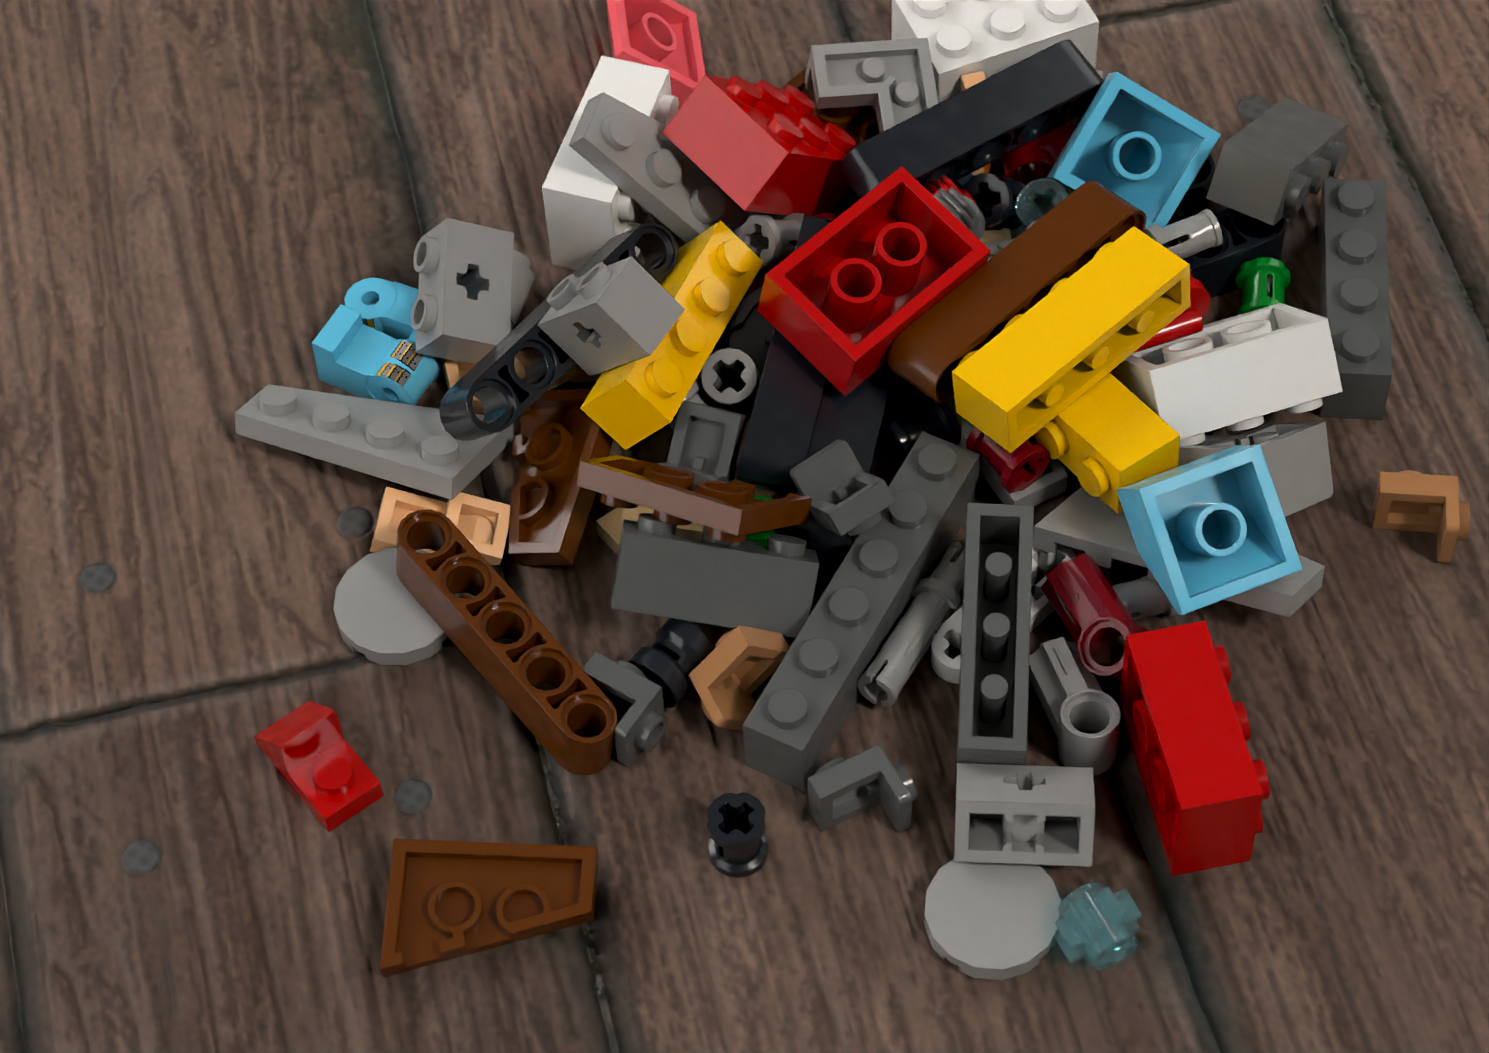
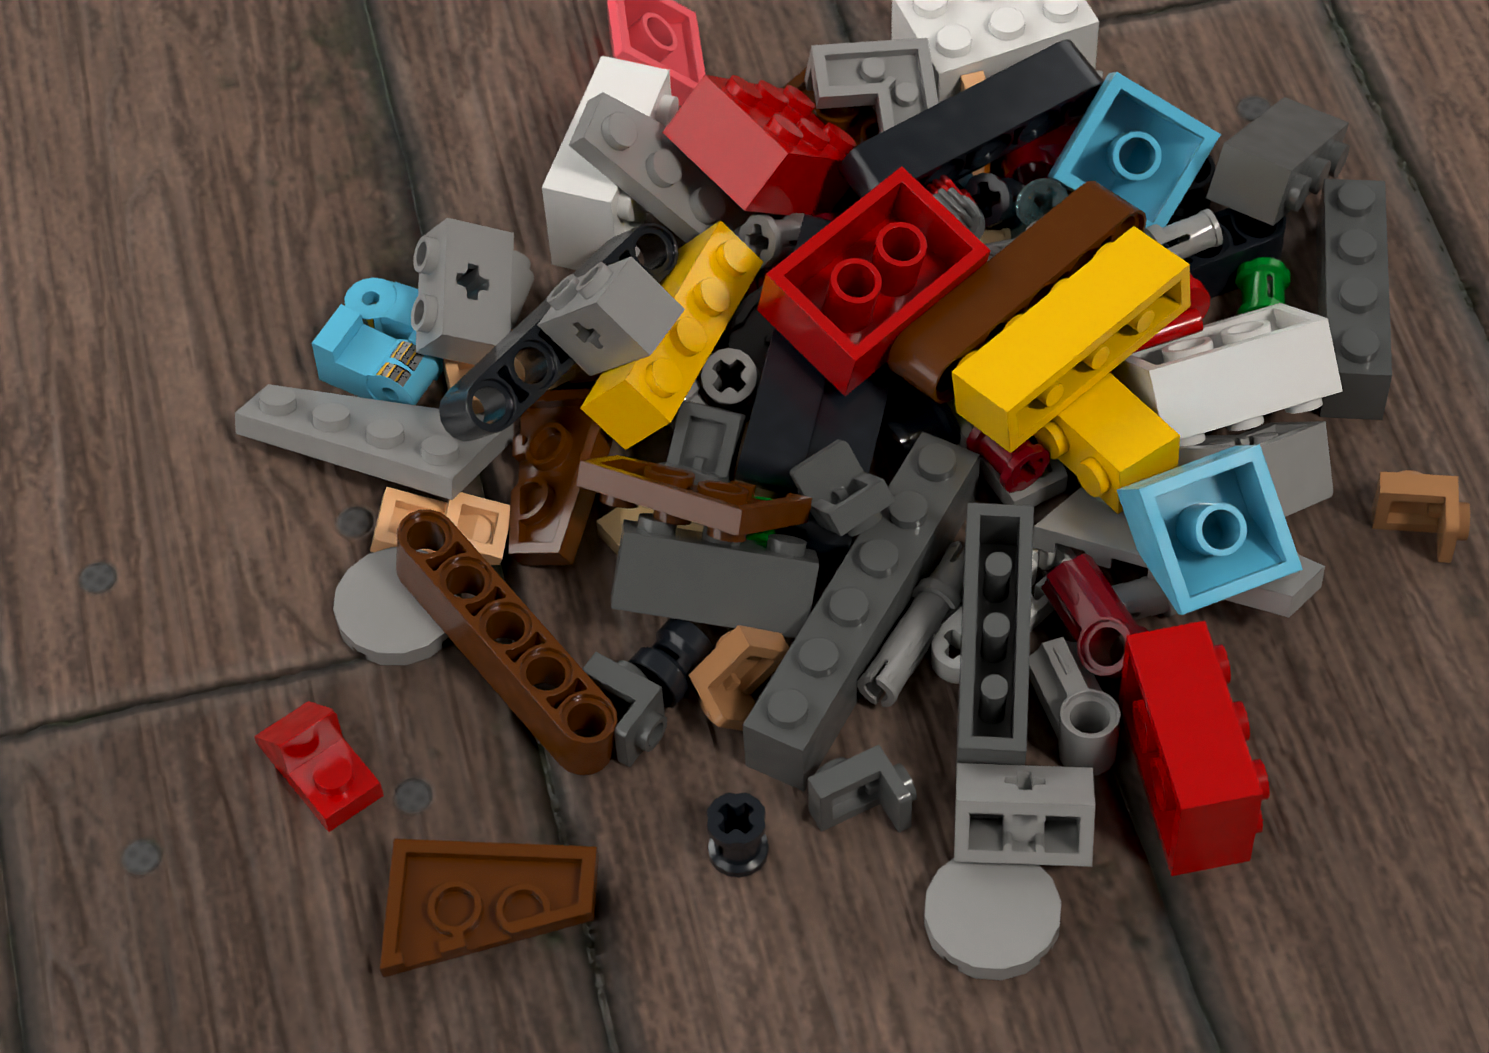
(1097, 925): clear light blue gear -> none

